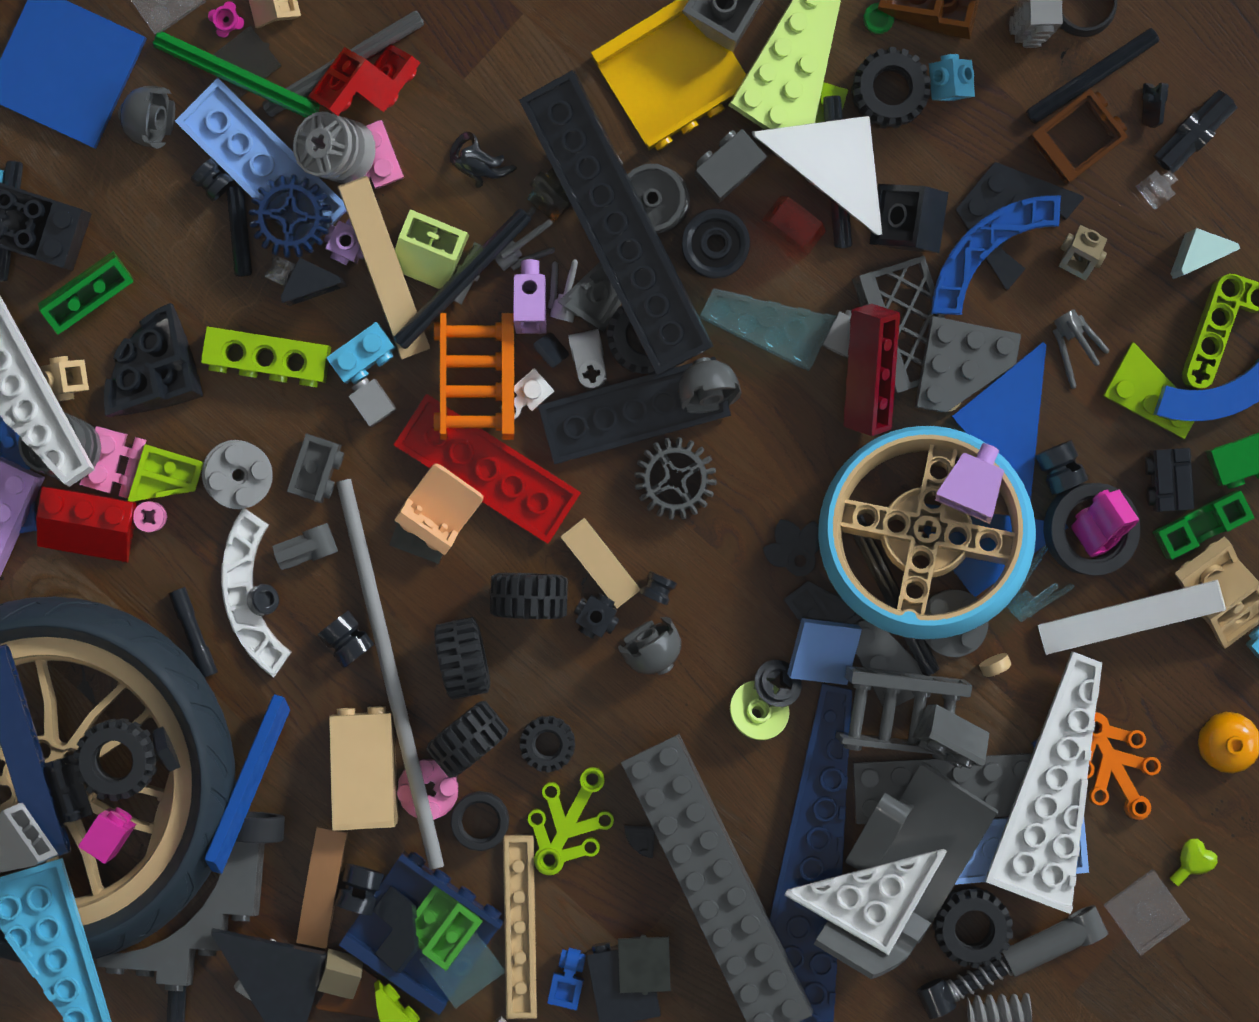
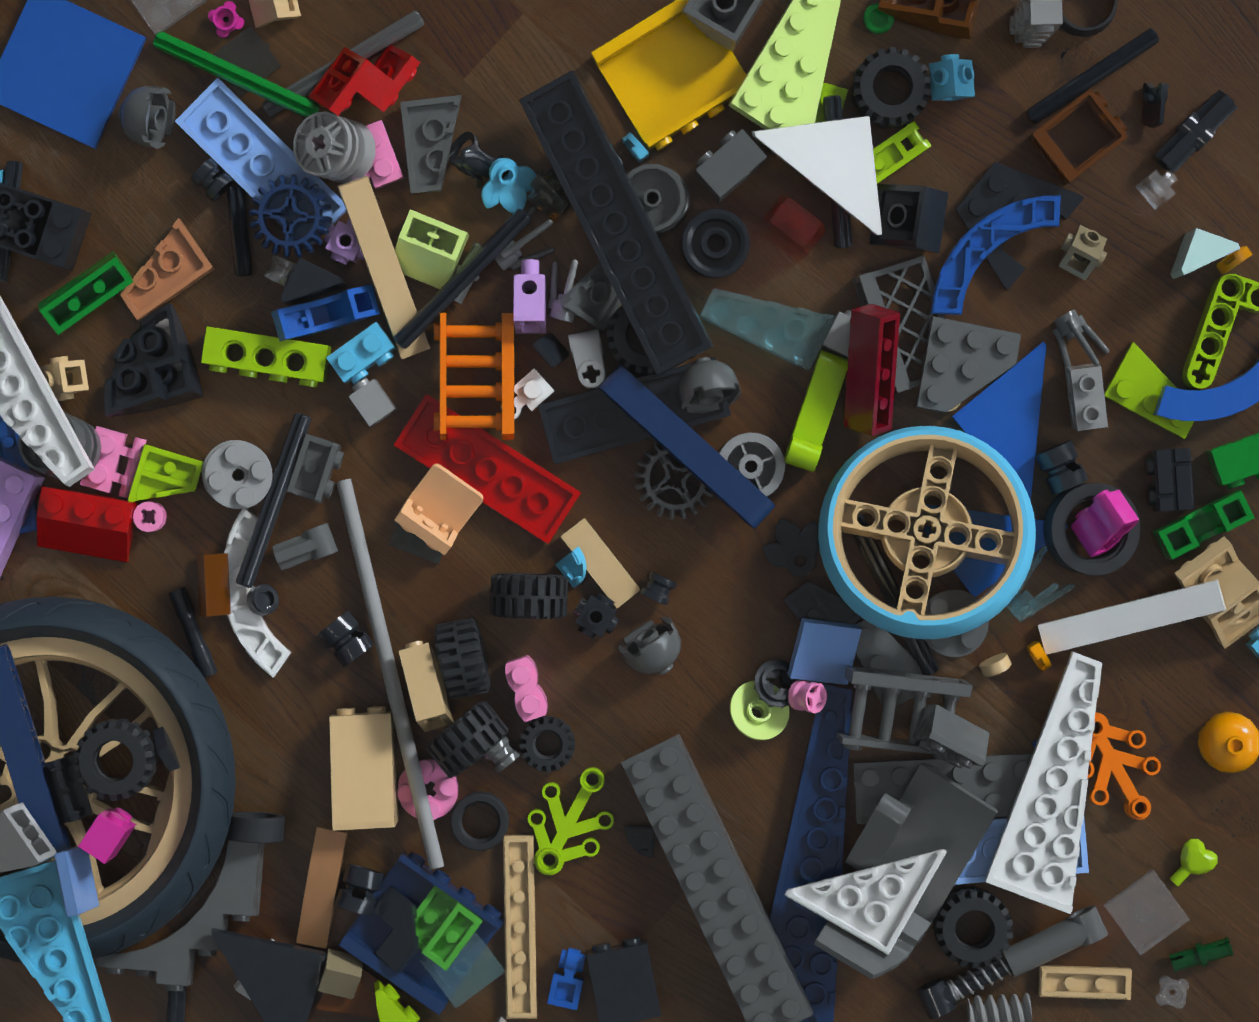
(76, 881): none -> medium blue tile
(167, 273): none -> nougat wing
(213, 584): none -> reddish brown panel
(247, 784): blue tile -> none
(273, 500): none -> black axle
(326, 313): none -> blue arch
(425, 686): none -> tan window
(428, 140): none -> dark grey wing
(502, 755): none -> dark grey wheel
(508, 190): none -> medium azure plate
(523, 680): none -> bright pink brick
(573, 567): none -> medium azure tile
(635, 147): none -> medium azure tile
(644, 964): pearl dark grey piece -> none
(687, 447): none -> dark blue beam
(762, 451): none -> light grey wheel
(807, 696): none -> bright pink wheel
(816, 411): none -> lime beam
(892, 154): none -> lime plate
(973, 484): lavender torso -> none
(1038, 655): none -> light orange tile
(1084, 982): none -> tan tile
(1086, 397): none -> light grey brick
(1164, 996): none -> clear plate
(1201, 954): none -> dark green pin
(1233, 259): none -> light orange tile

